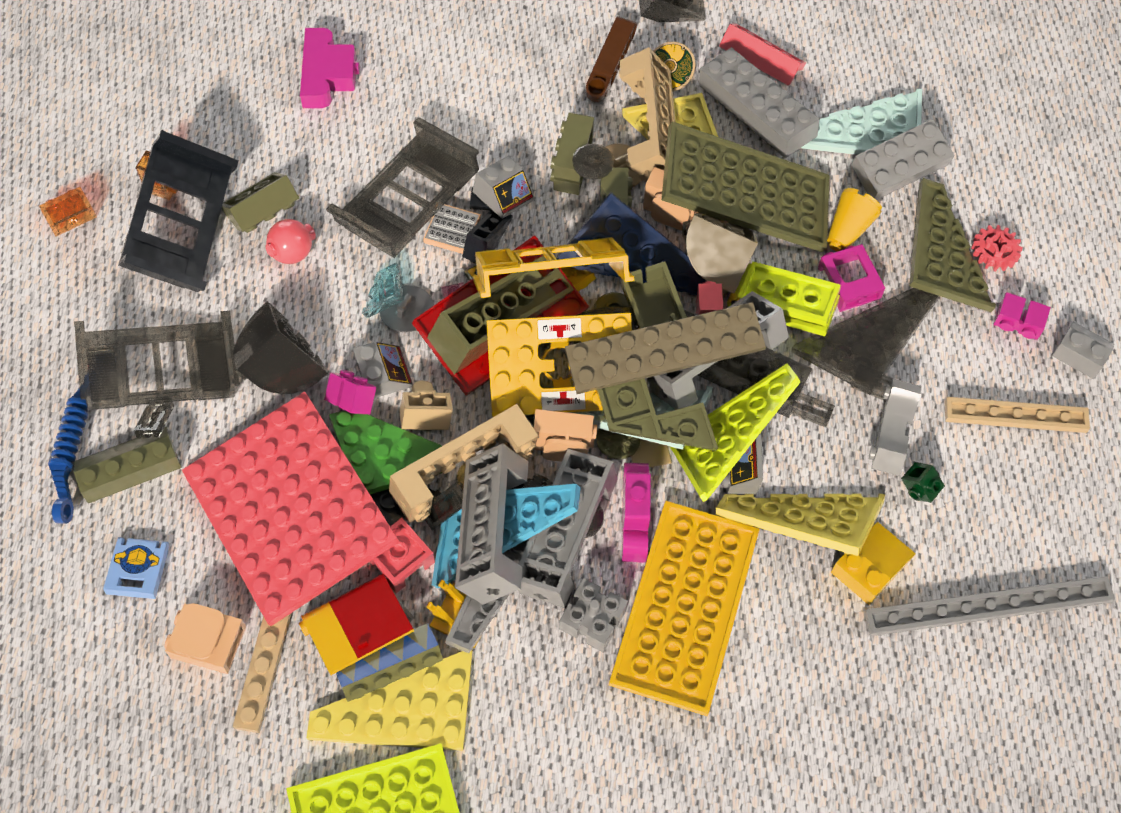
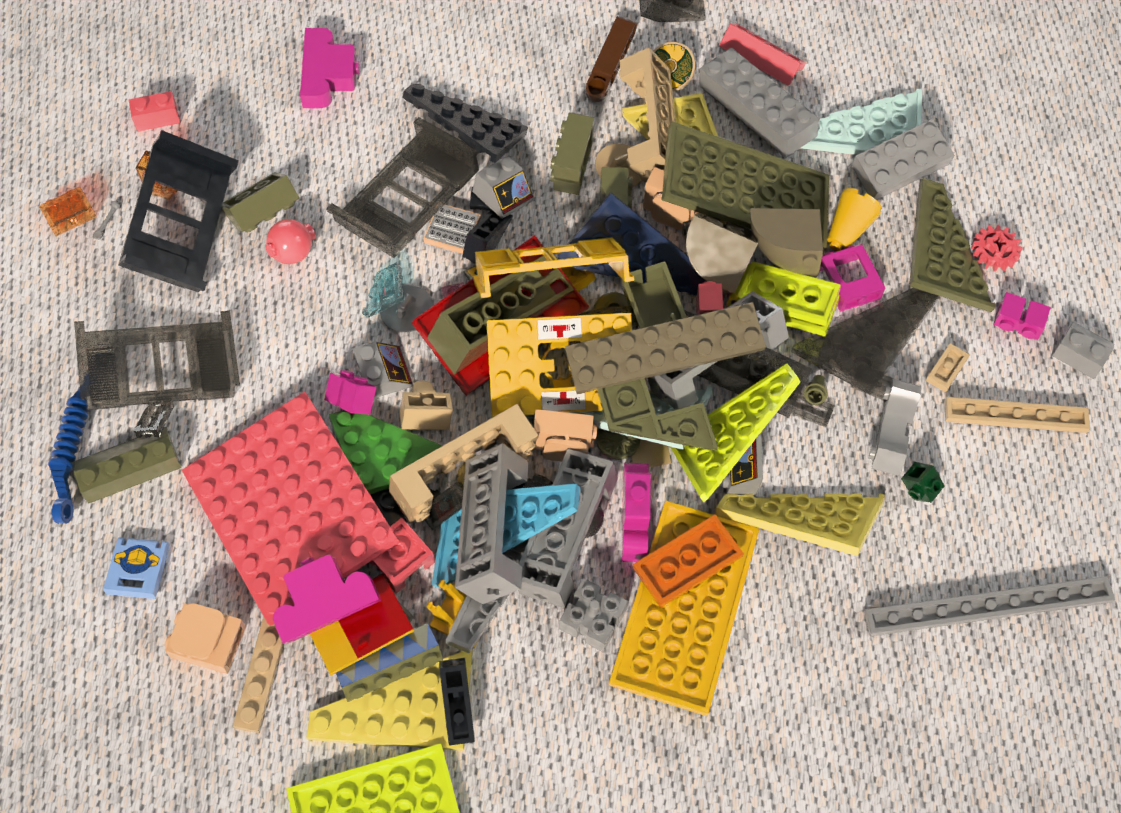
(98, 234): none -> light grey hinge
(154, 111): none -> coral piece
(275, 356): clear smoke brick -> none
(321, 597): none -> dark pink brick
(456, 701): none -> black slope
(476, 127): none -> black wing
(593, 161): clear smoke wheel -> none
(687, 560): none -> orange plate
(789, 238): none -> dark tan brick
(816, 390): none -> olive cone
(875, 565): yellow slope -> none
(947, 367): none -> tan plate

